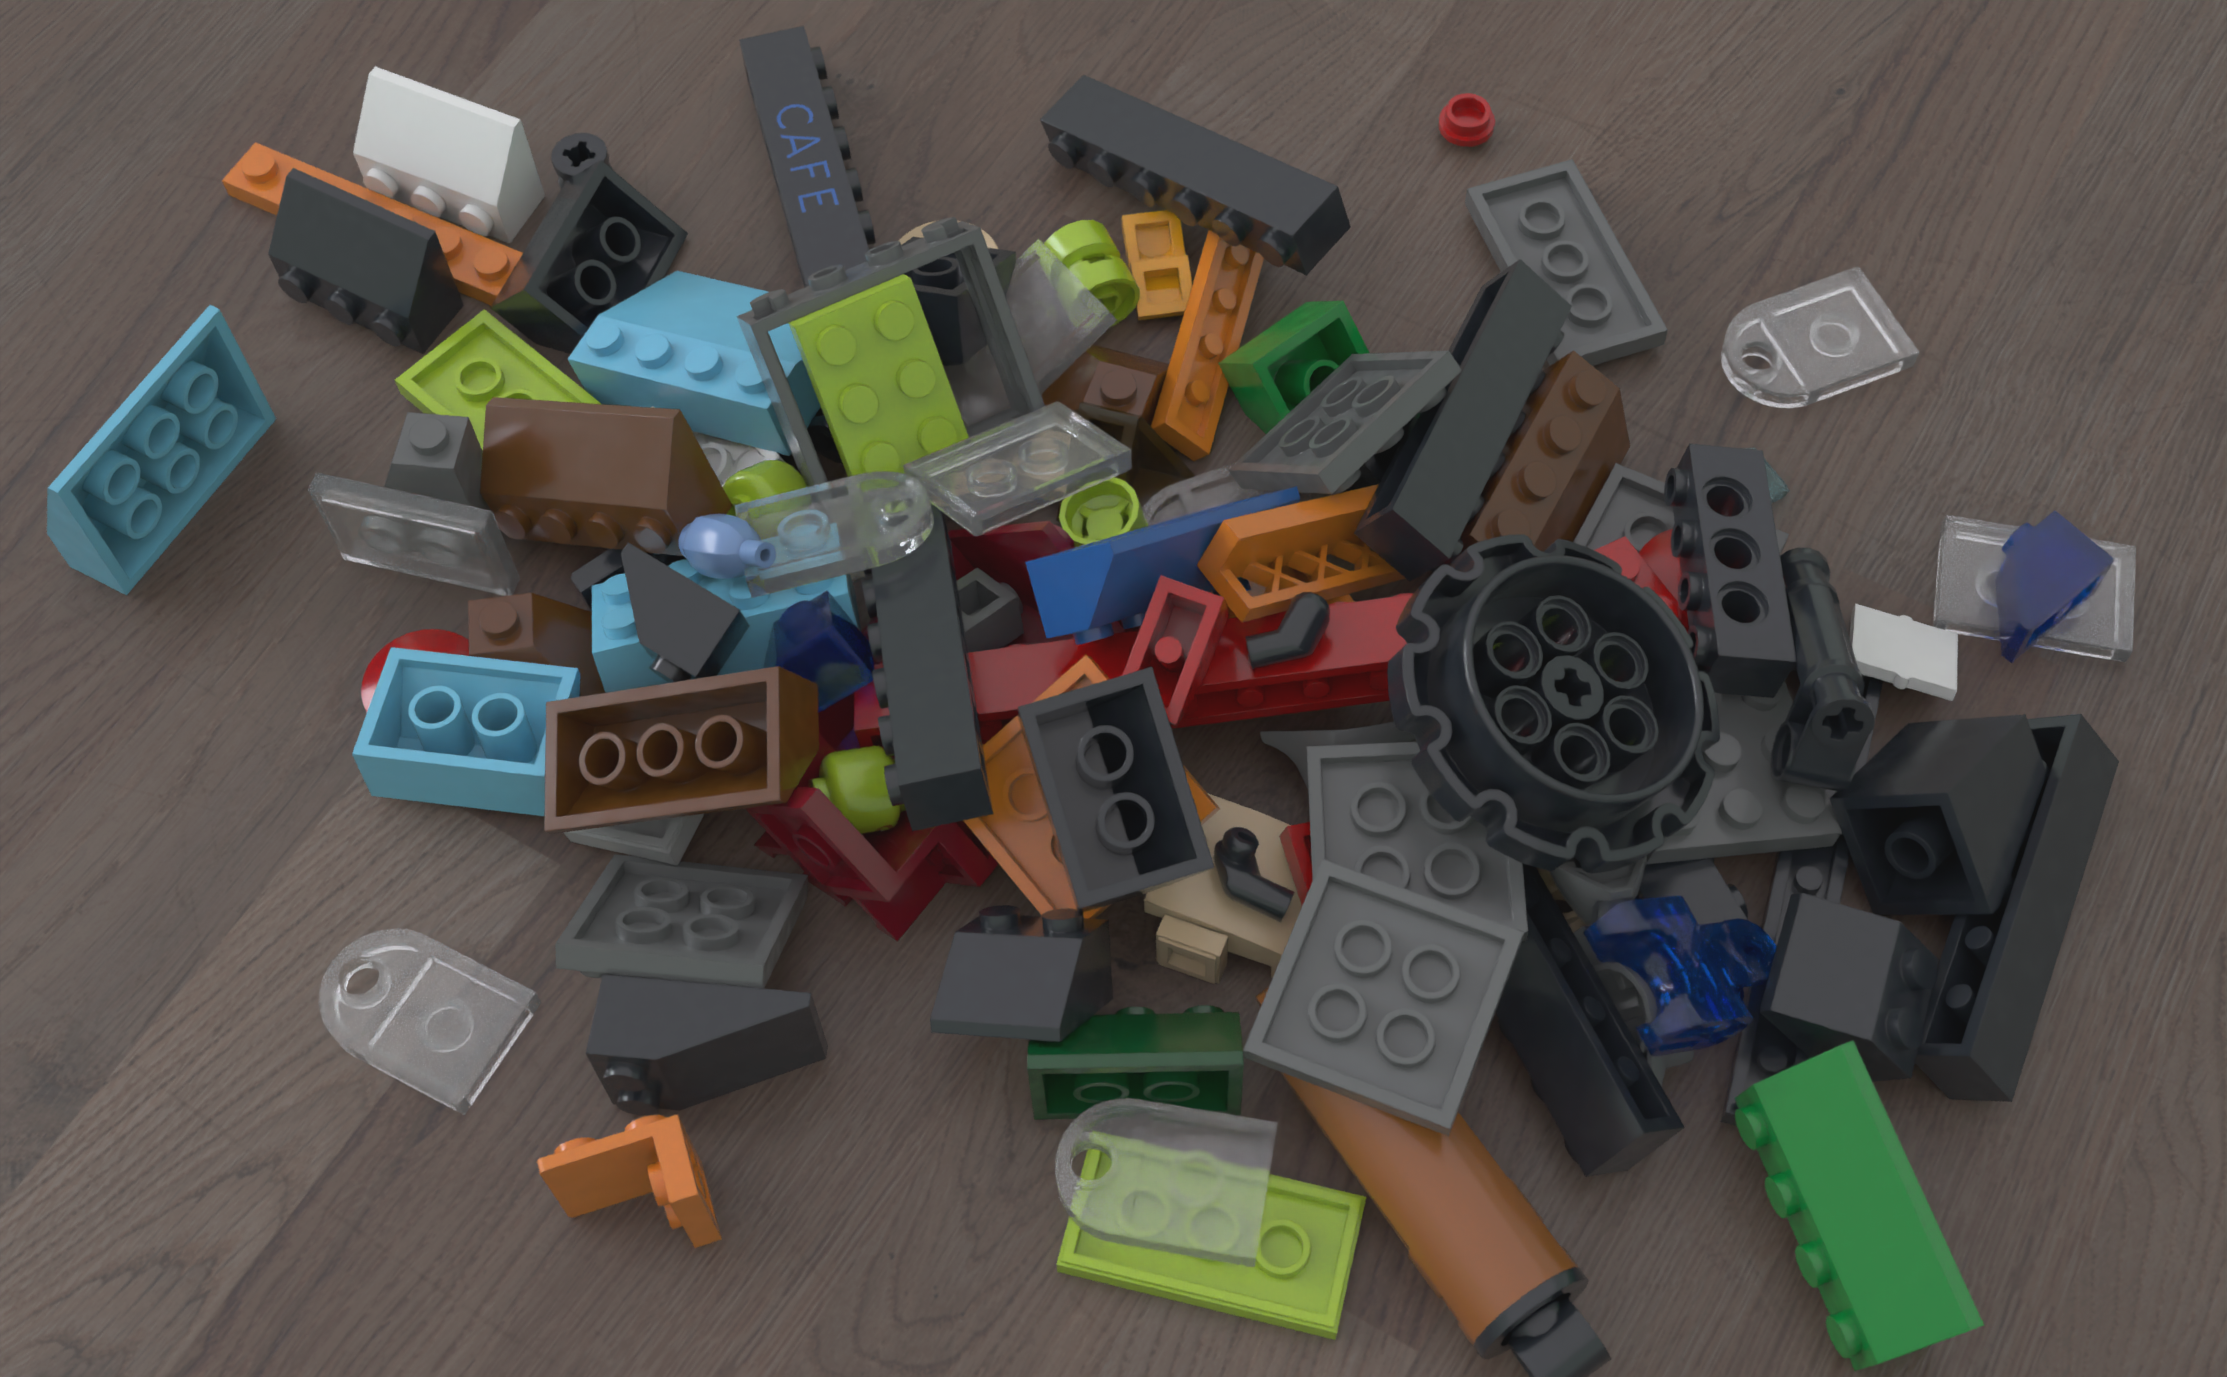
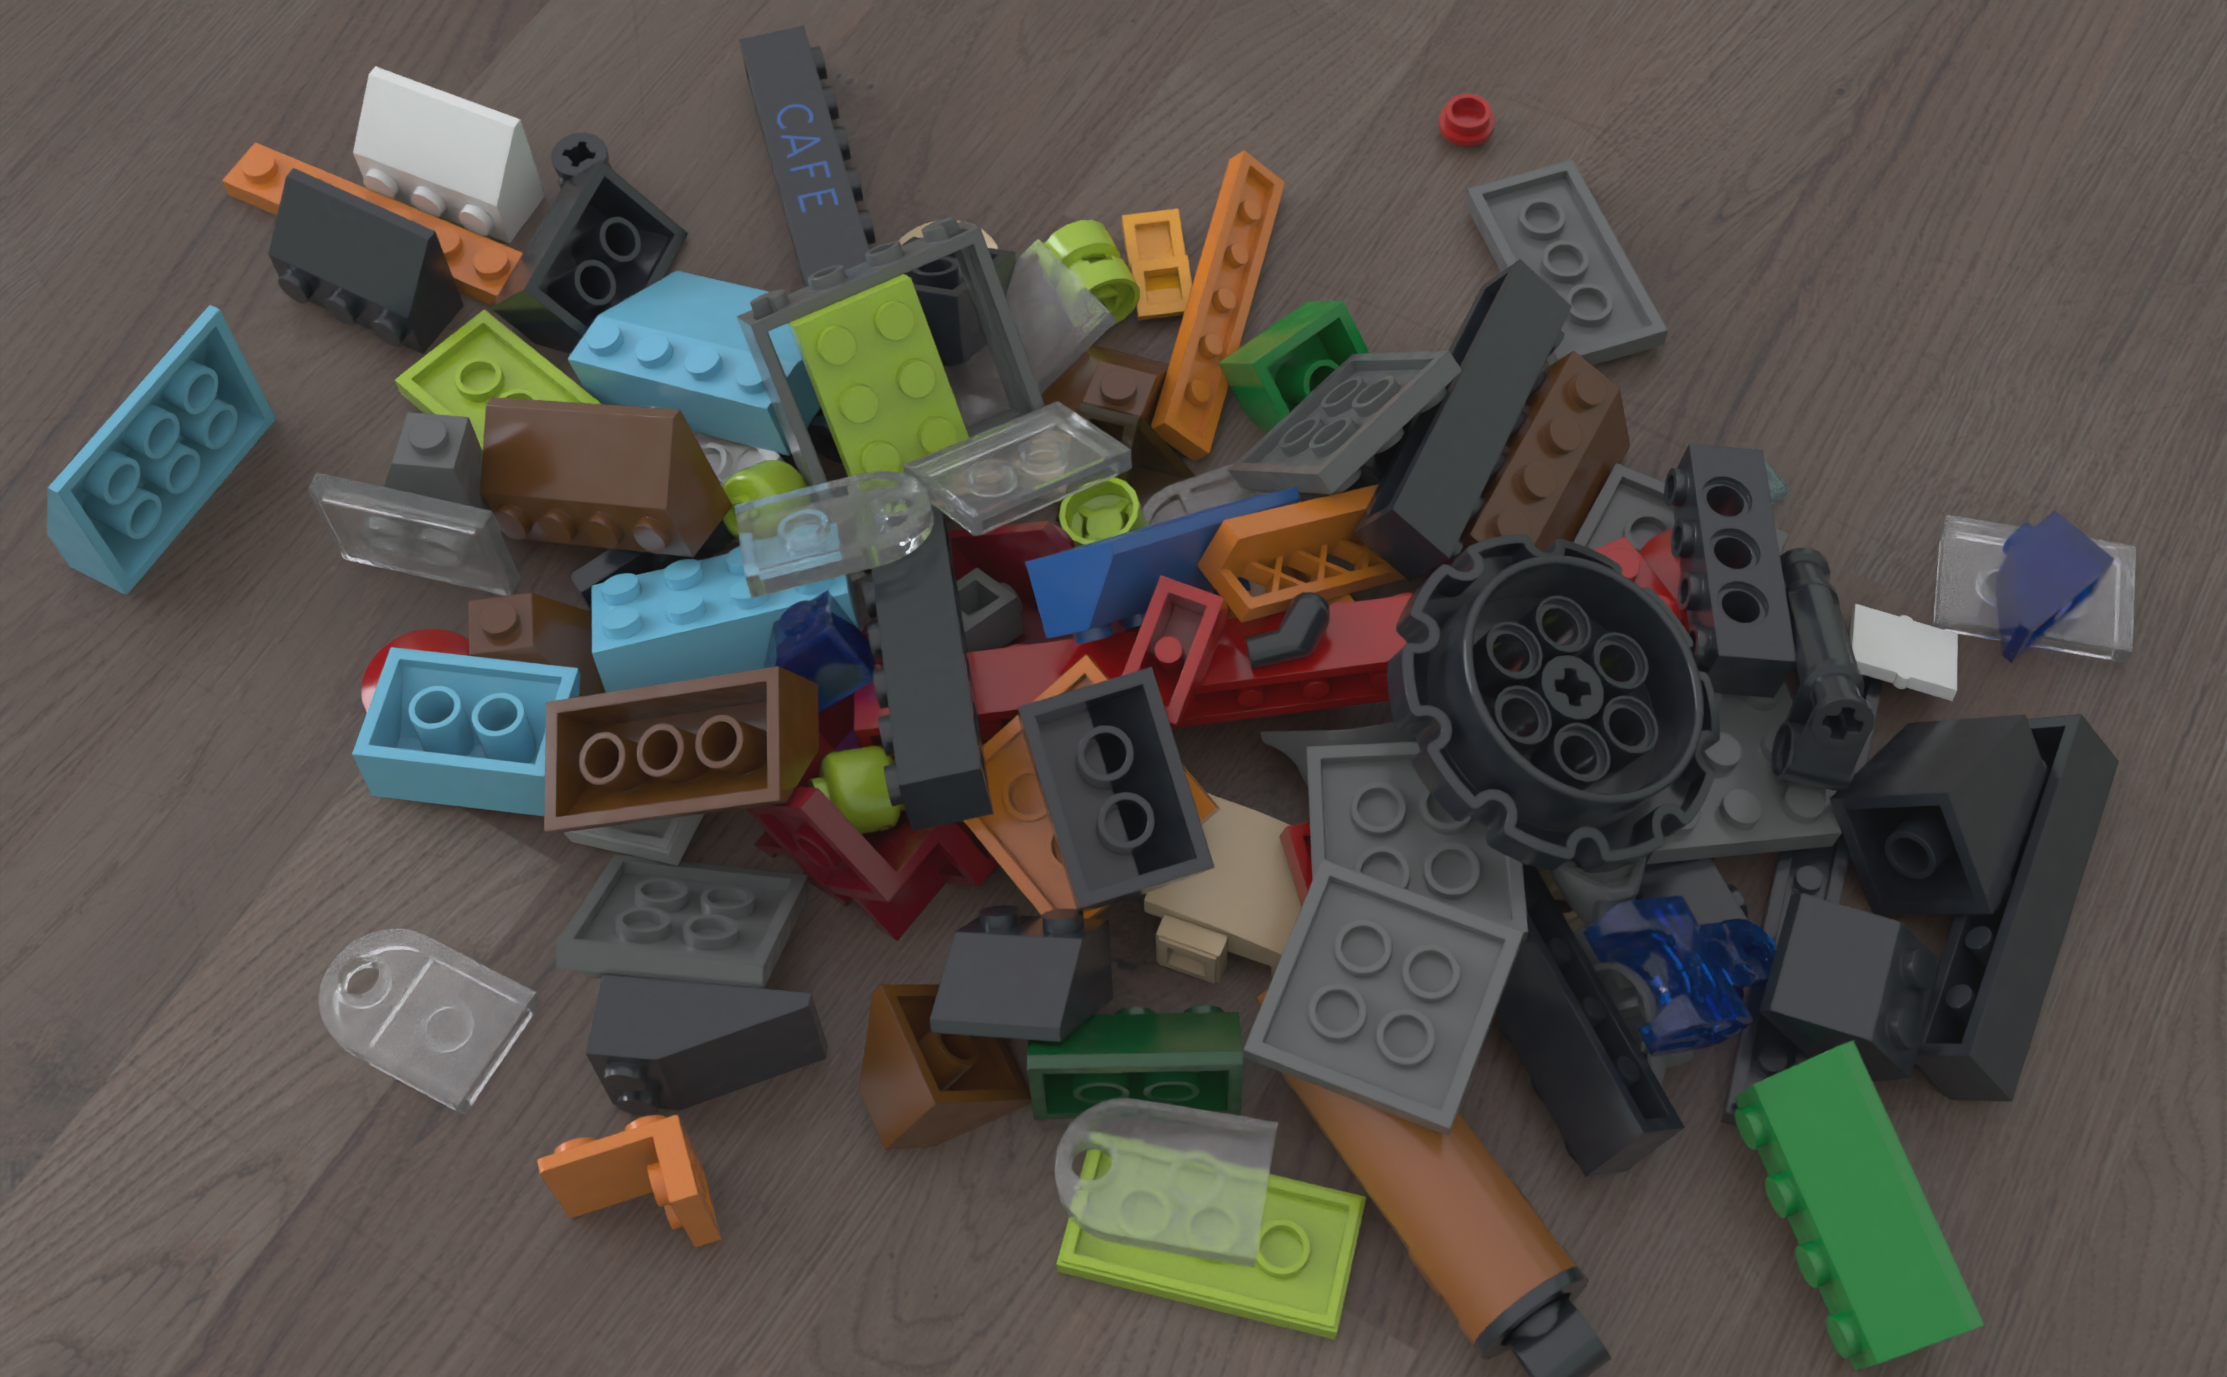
(679, 621): black slope -> none
(724, 546): medium blue plant -> none
(928, 1083): none -> reddish brown slope
(1196, 174): black brick -> none
(1241, 875): black arm -> none
(1816, 341): clear tile -> none

